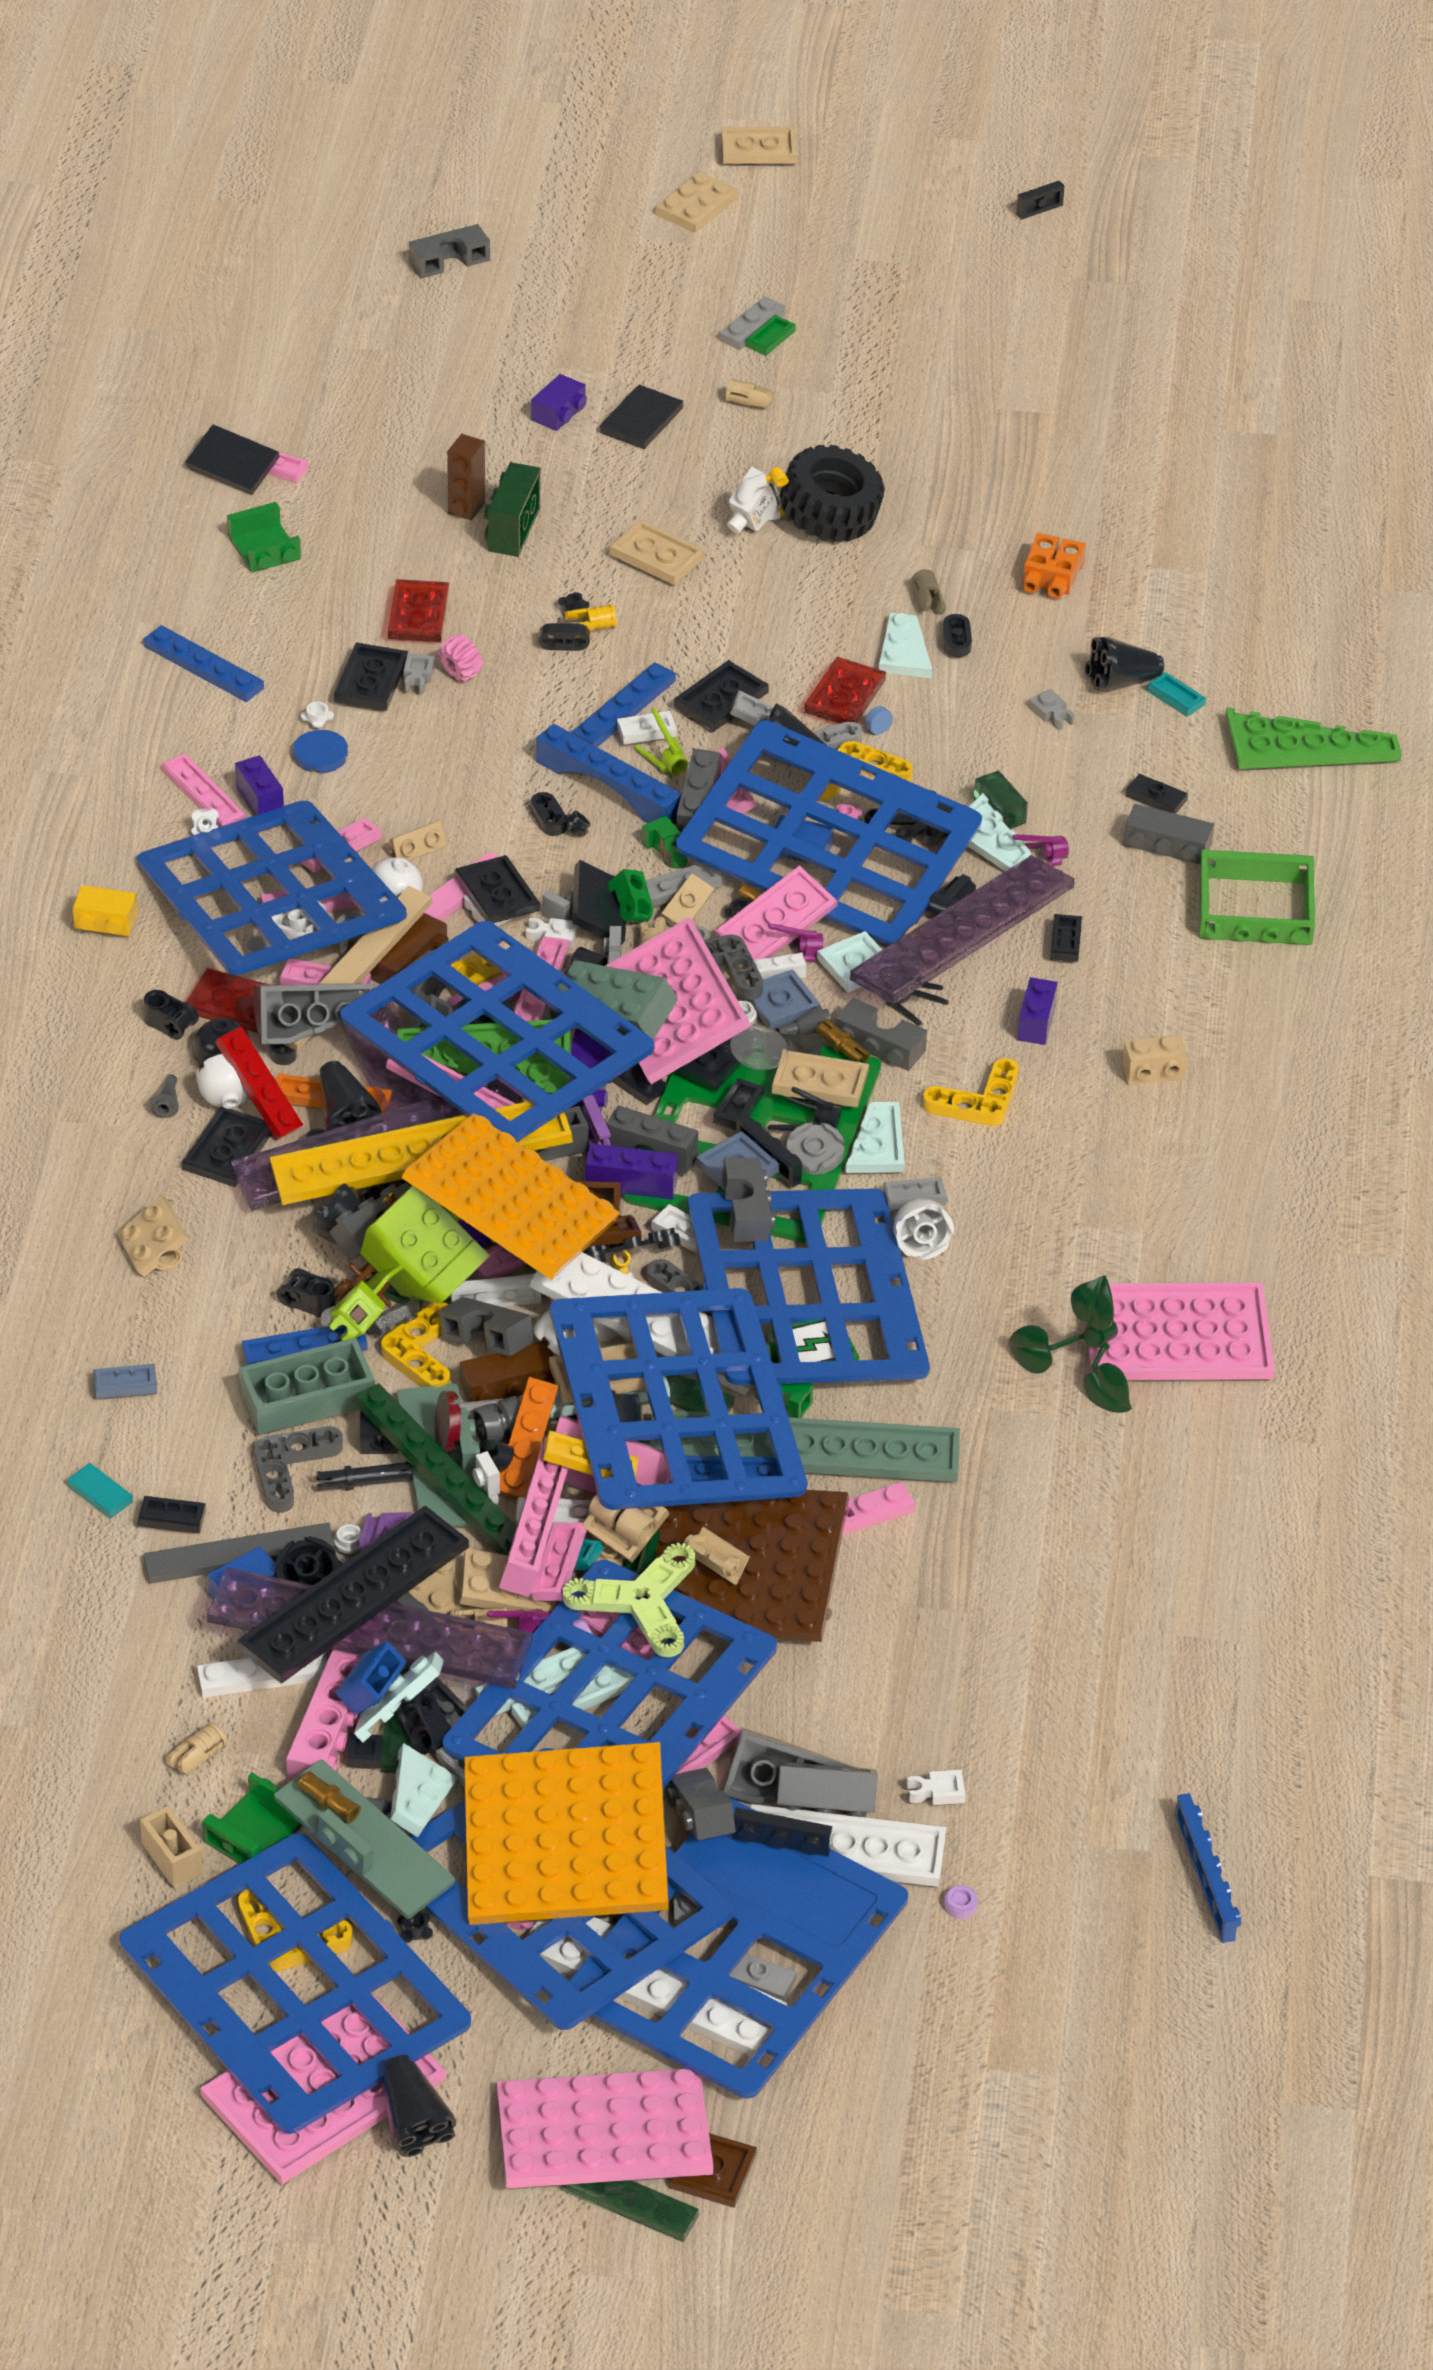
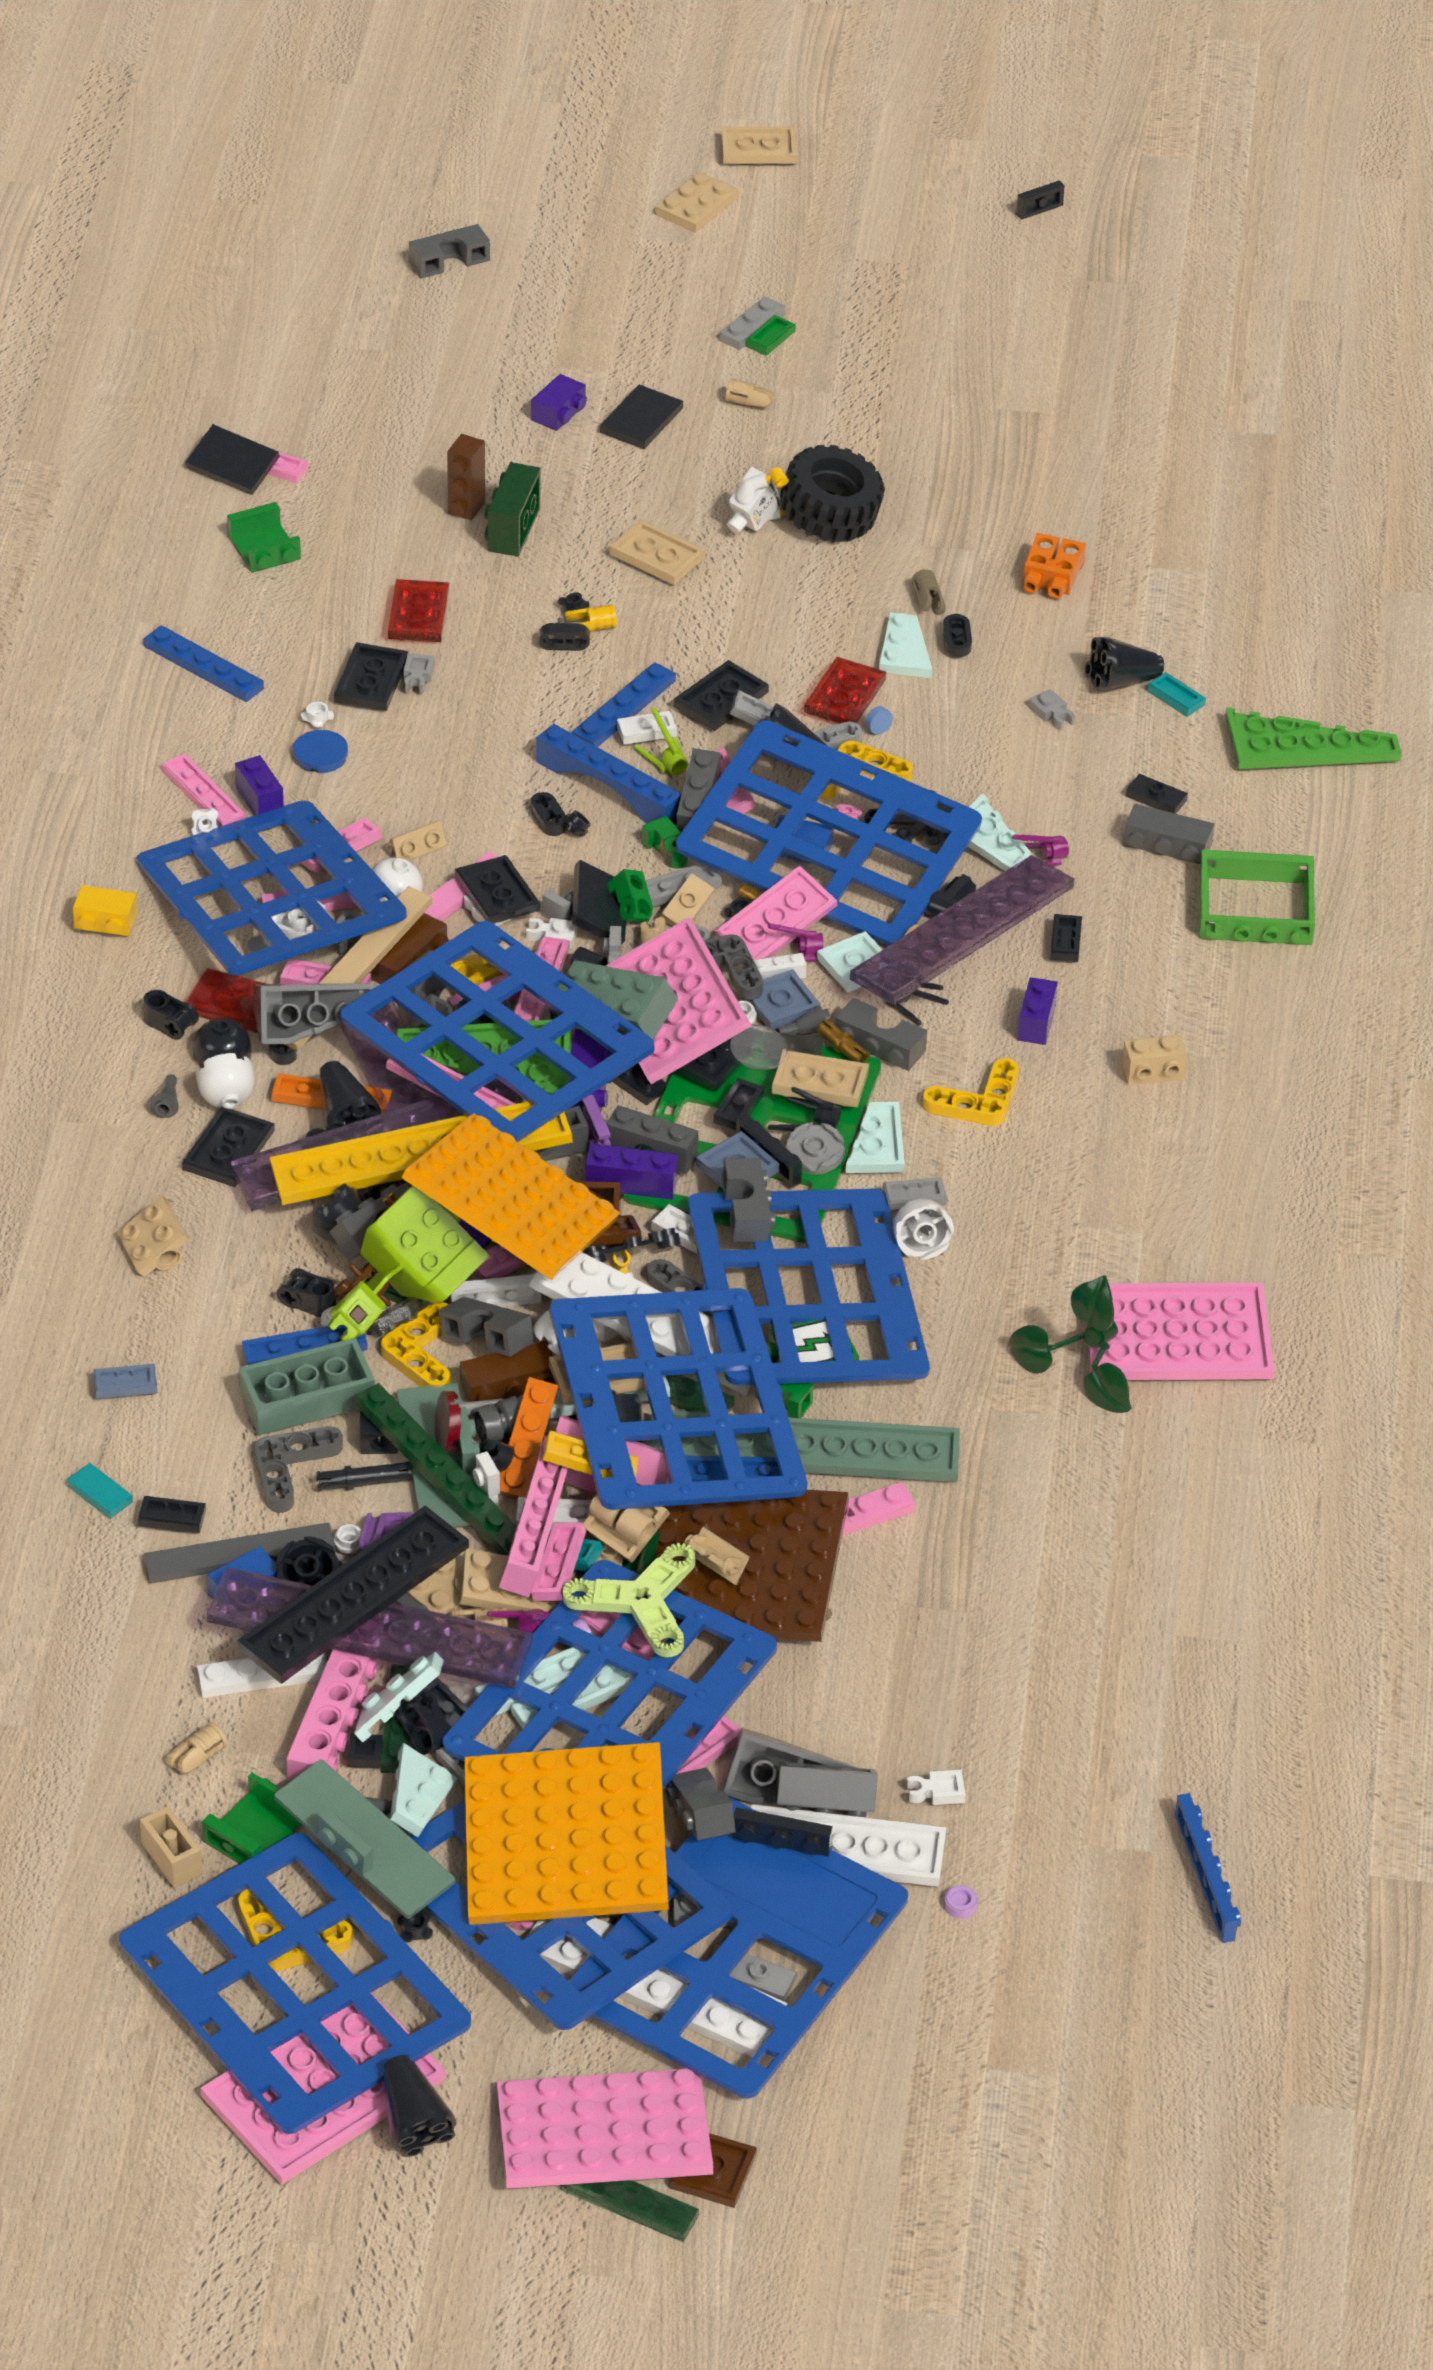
(259, 1083): red plate -> none
(329, 1797): pearl gold pin -> none
(371, 1678): blue brick -> none
(460, 657): bright pink gear -> none
(1003, 798): clear green brick -> none

